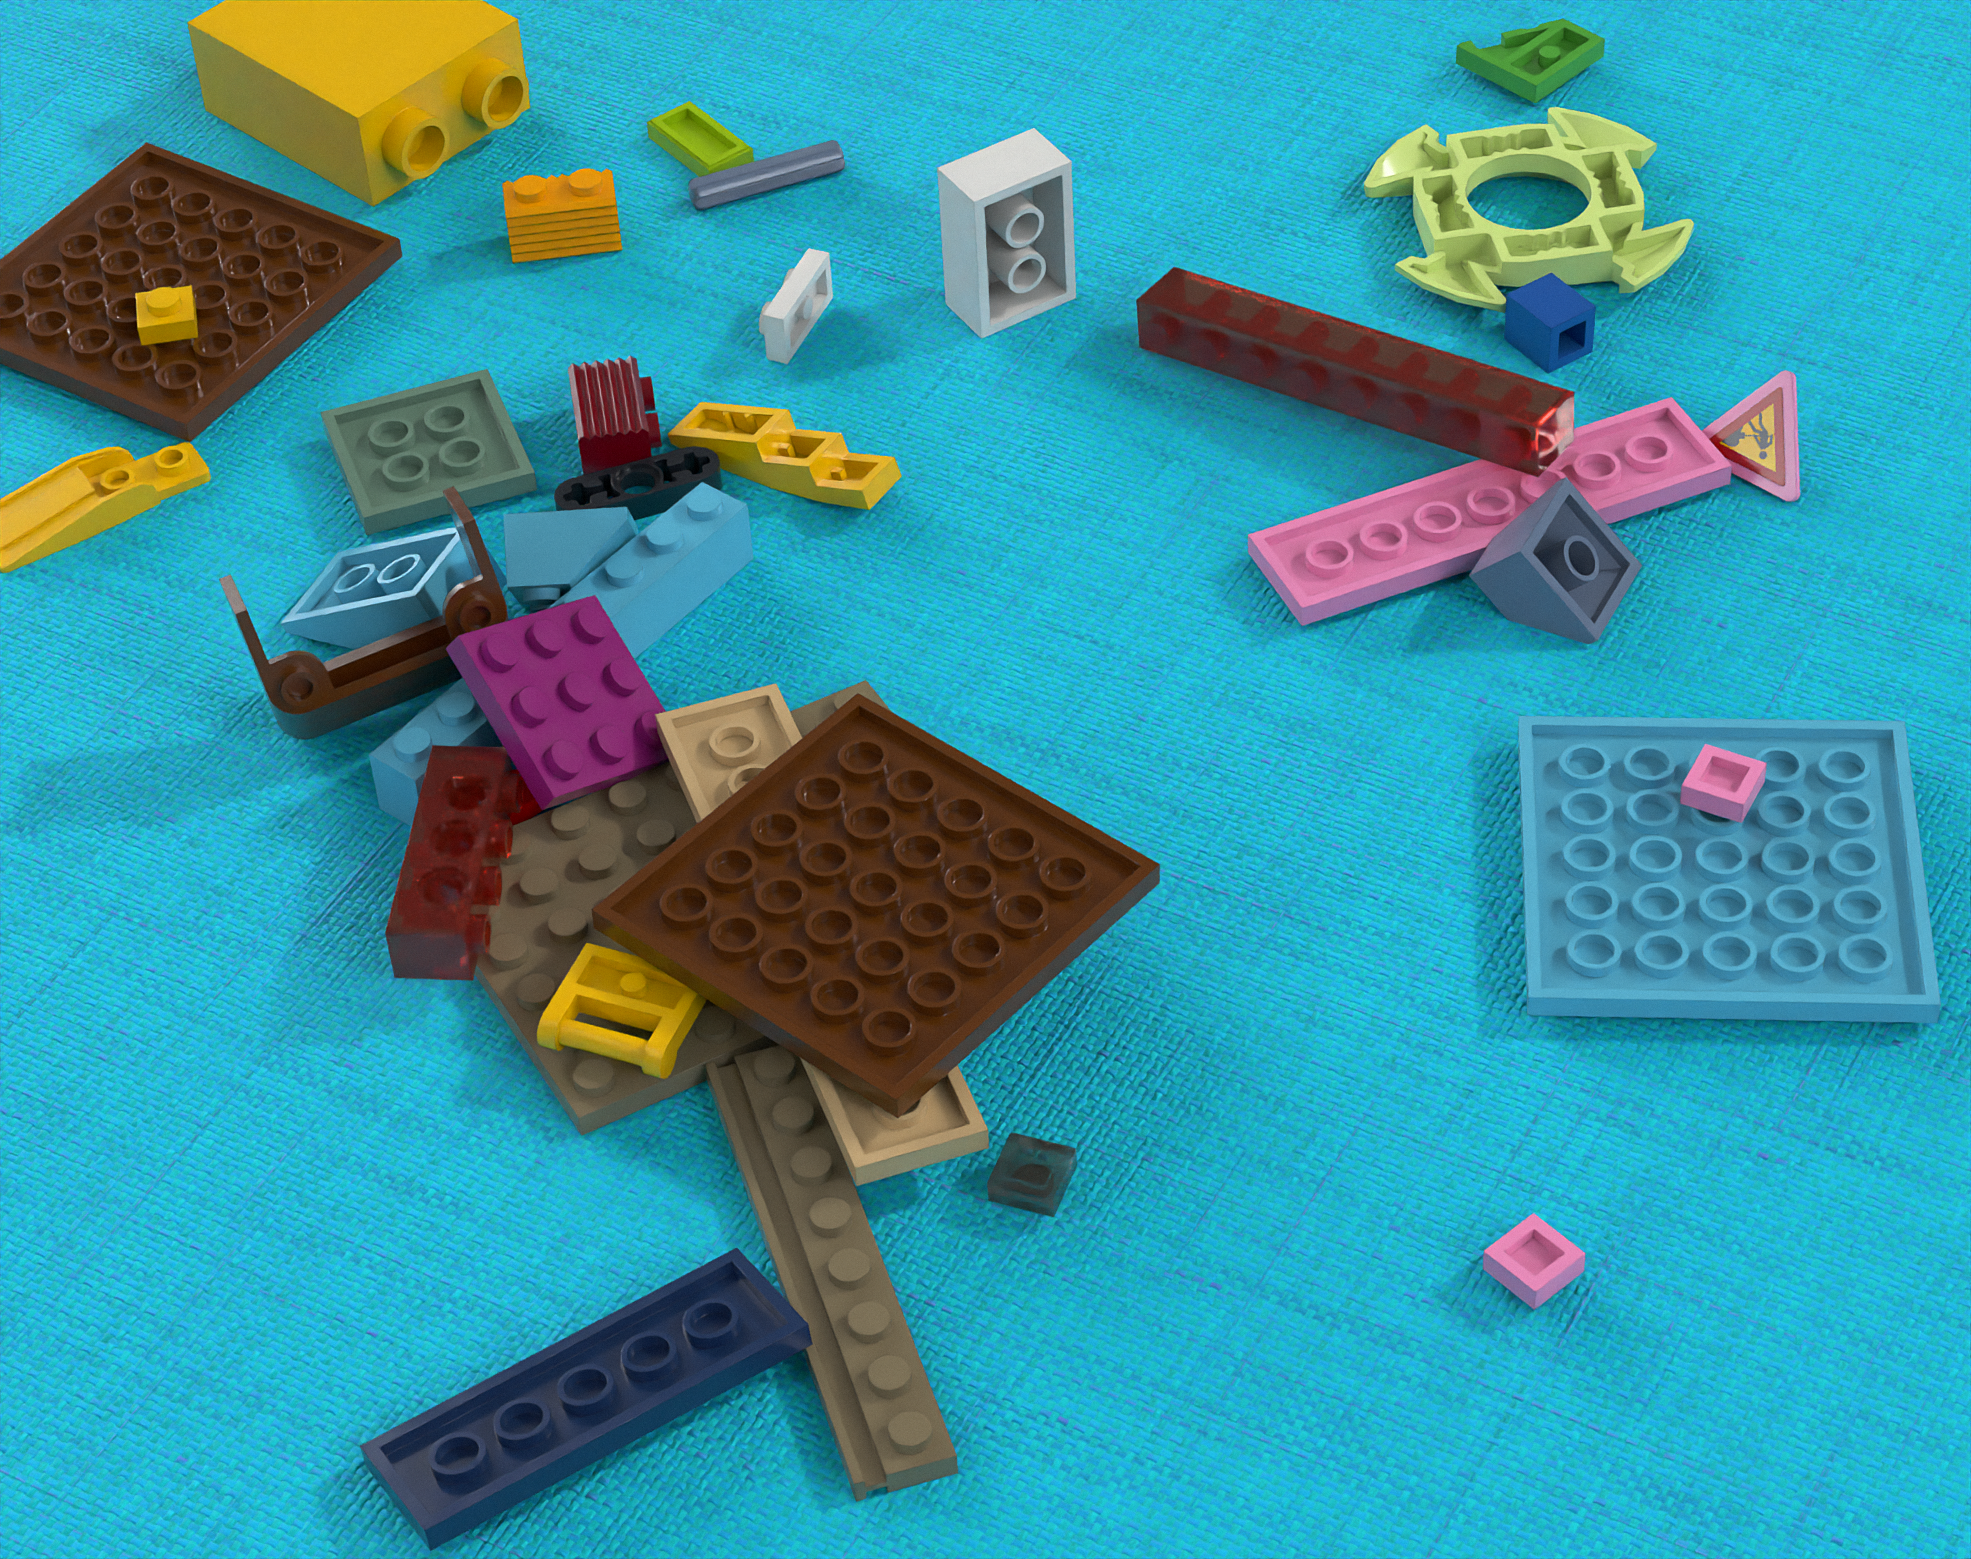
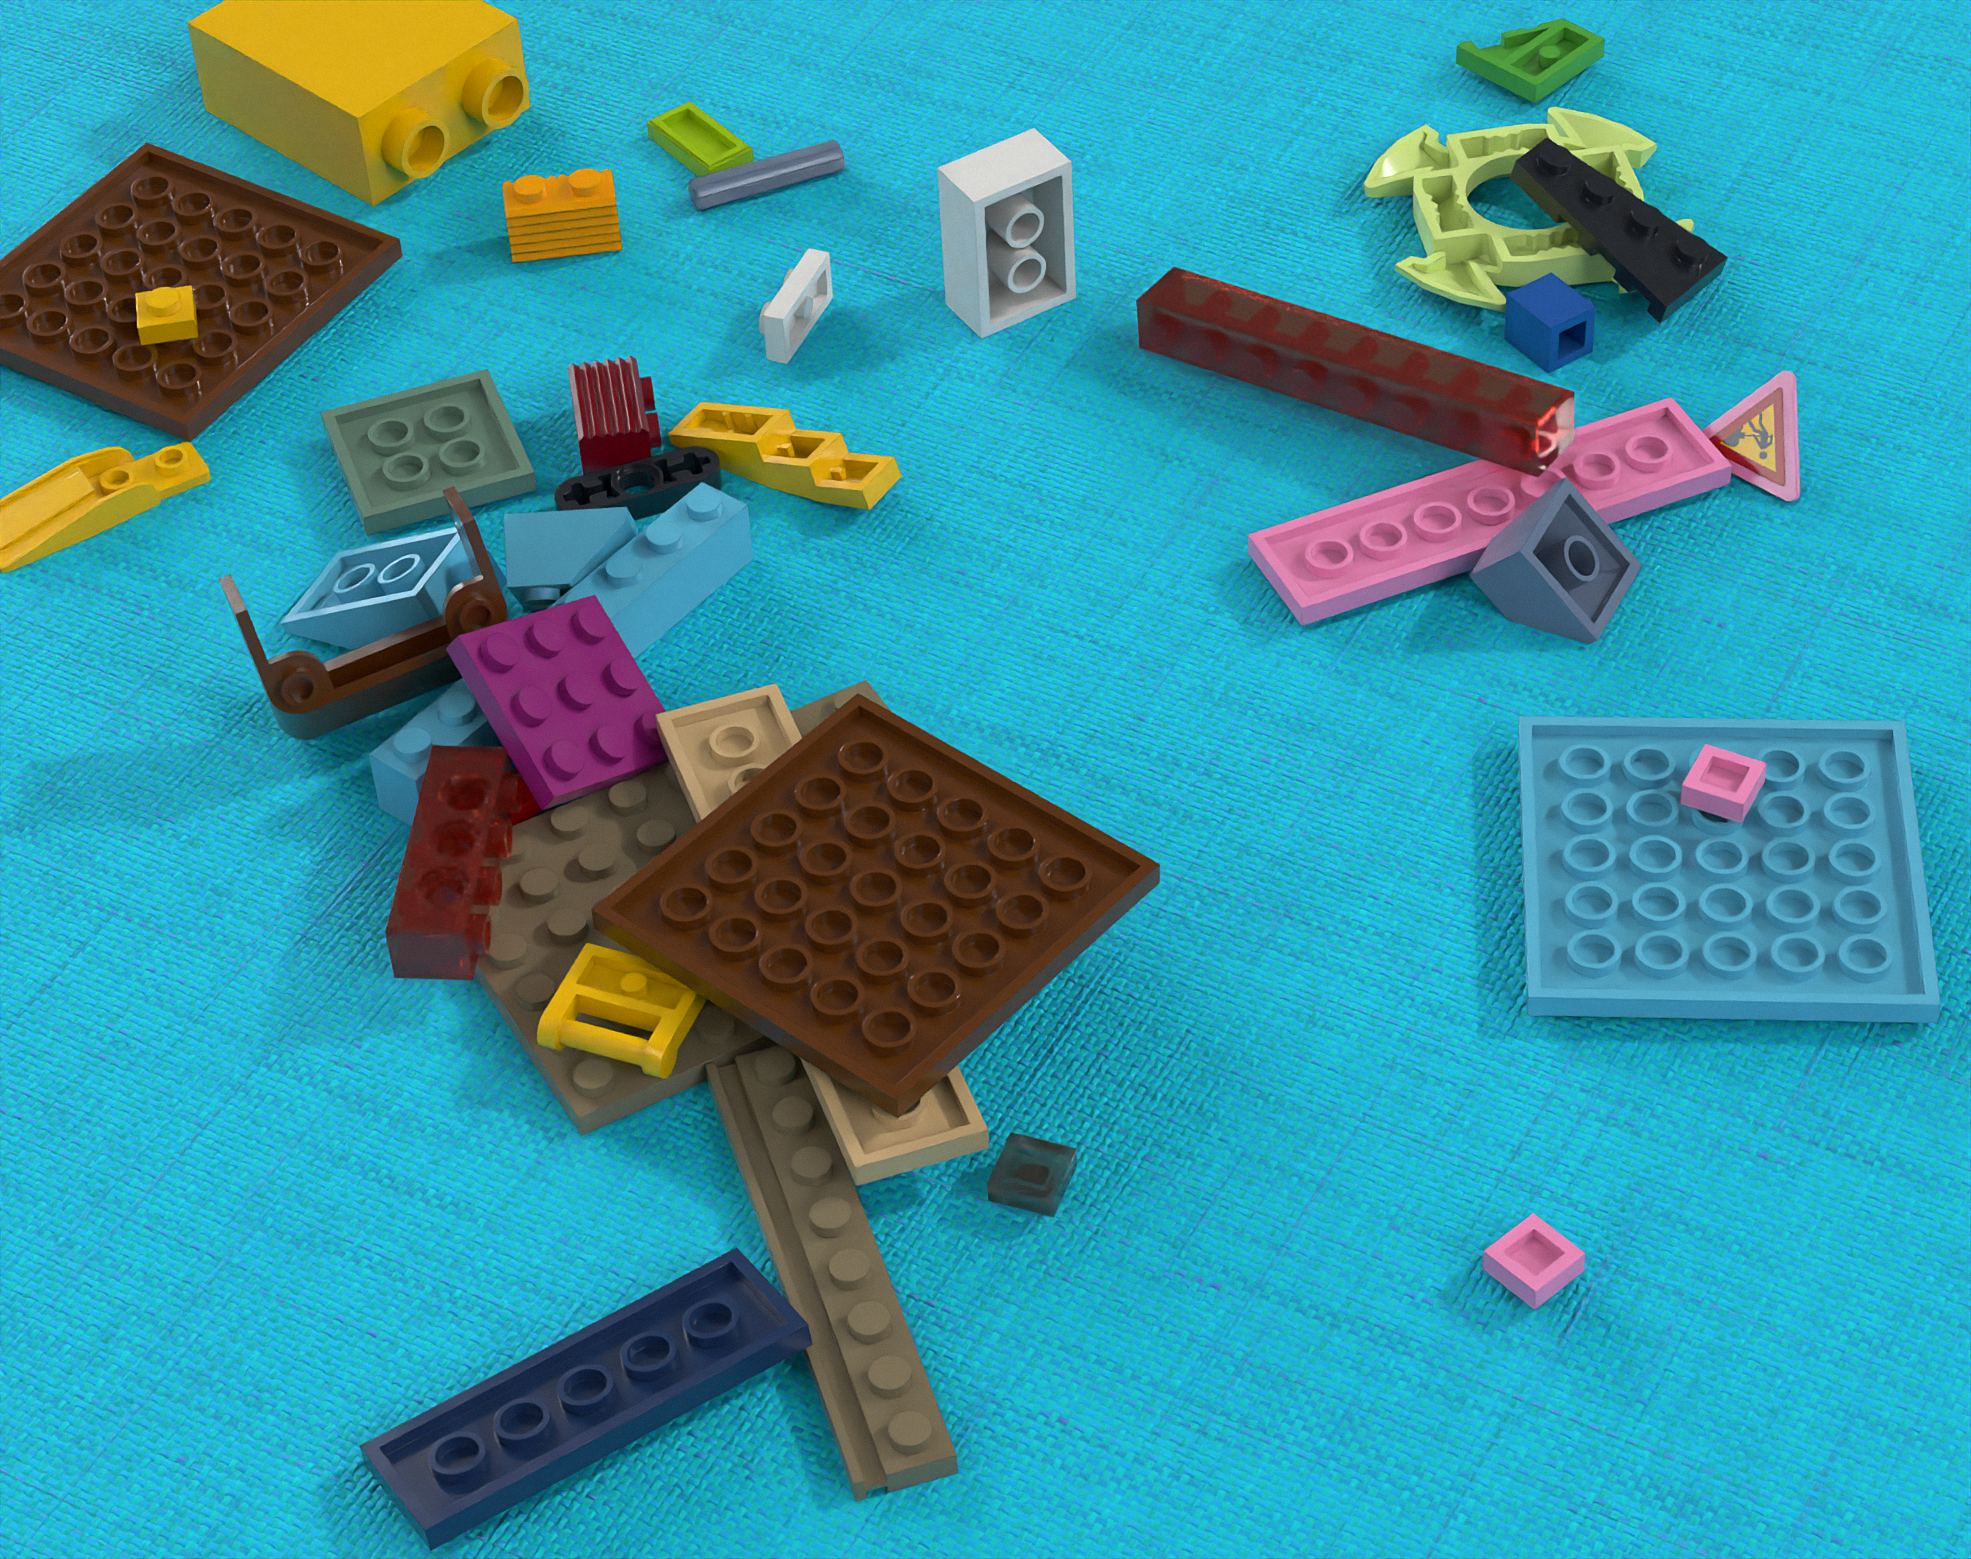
(1634, 237): none -> black wing

